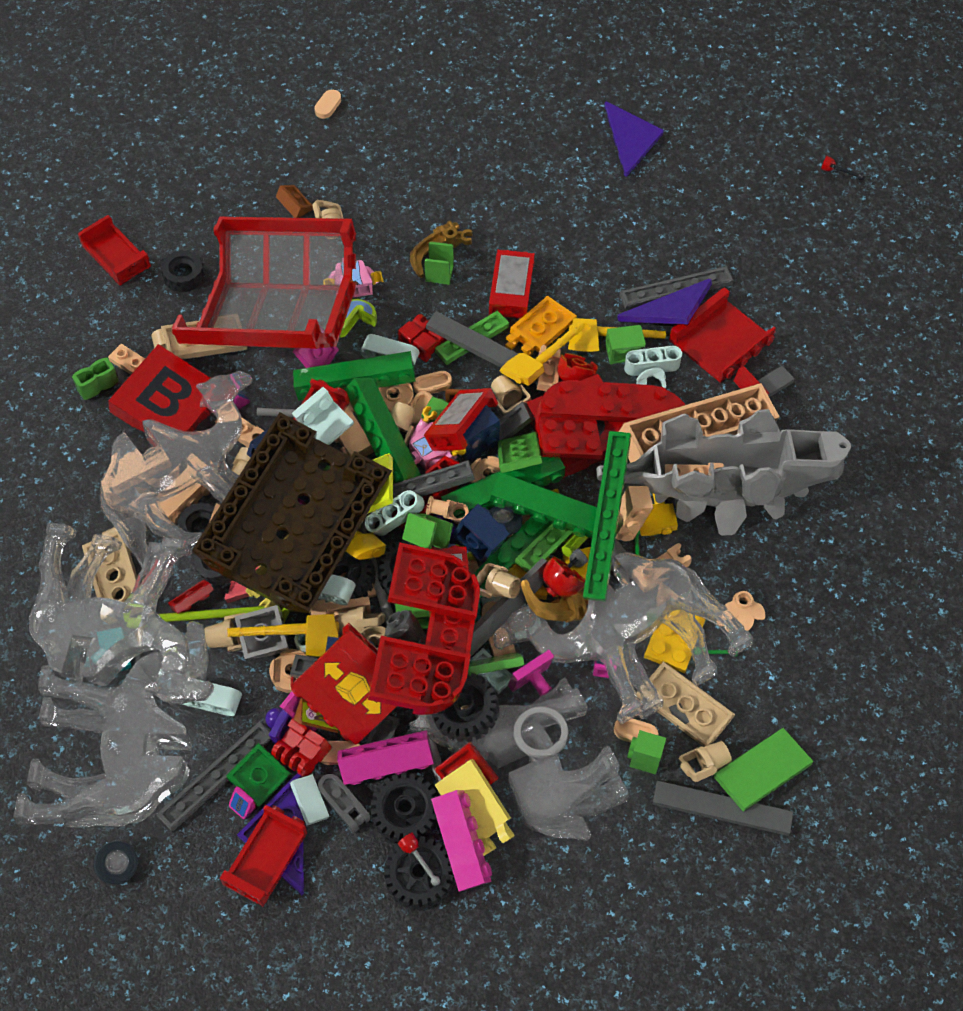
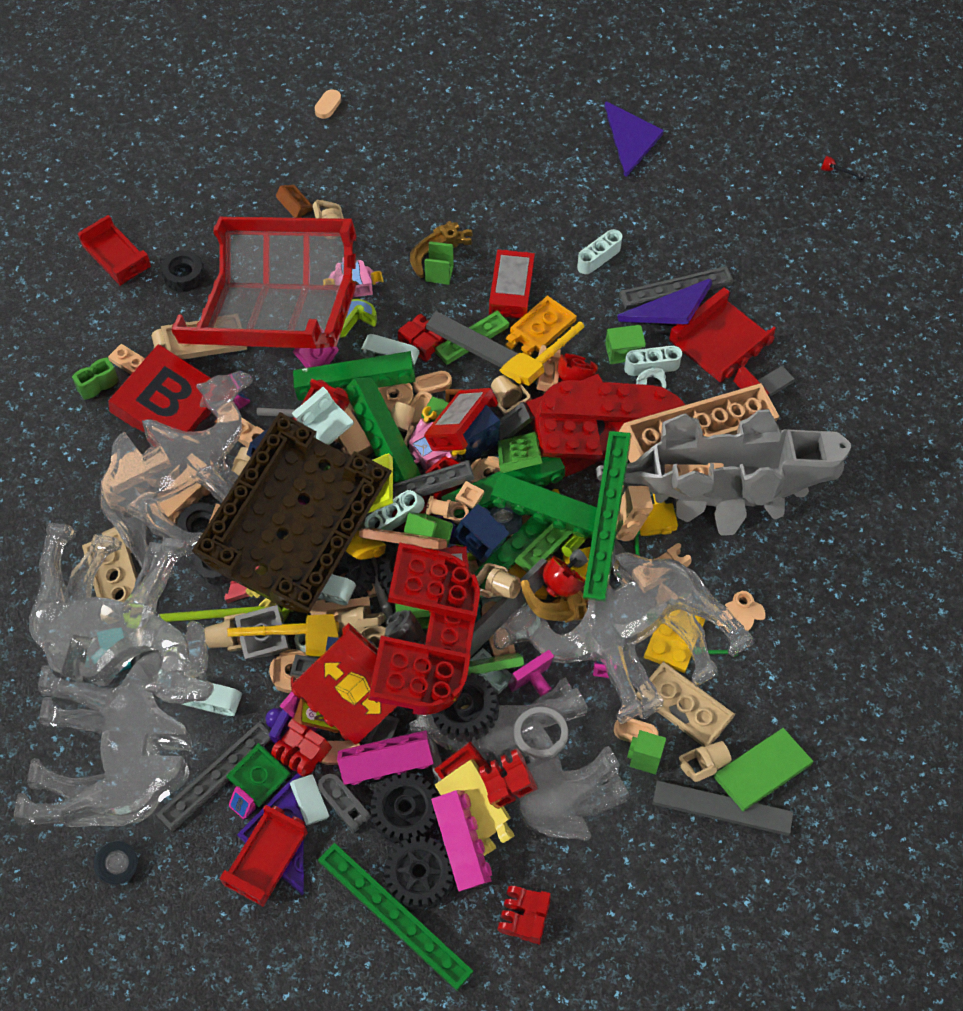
(196, 593): red plate -> none
(396, 537): none -> nougat tile
(396, 917): none -> green plate
(409, 845): hinge -> none
(469, 495): none -> light nougat plate
(503, 789): none -> red legs
(535, 909): none -> red legs
(588, 340): yellow piece -> none
(599, 251): none -> light aqua beam

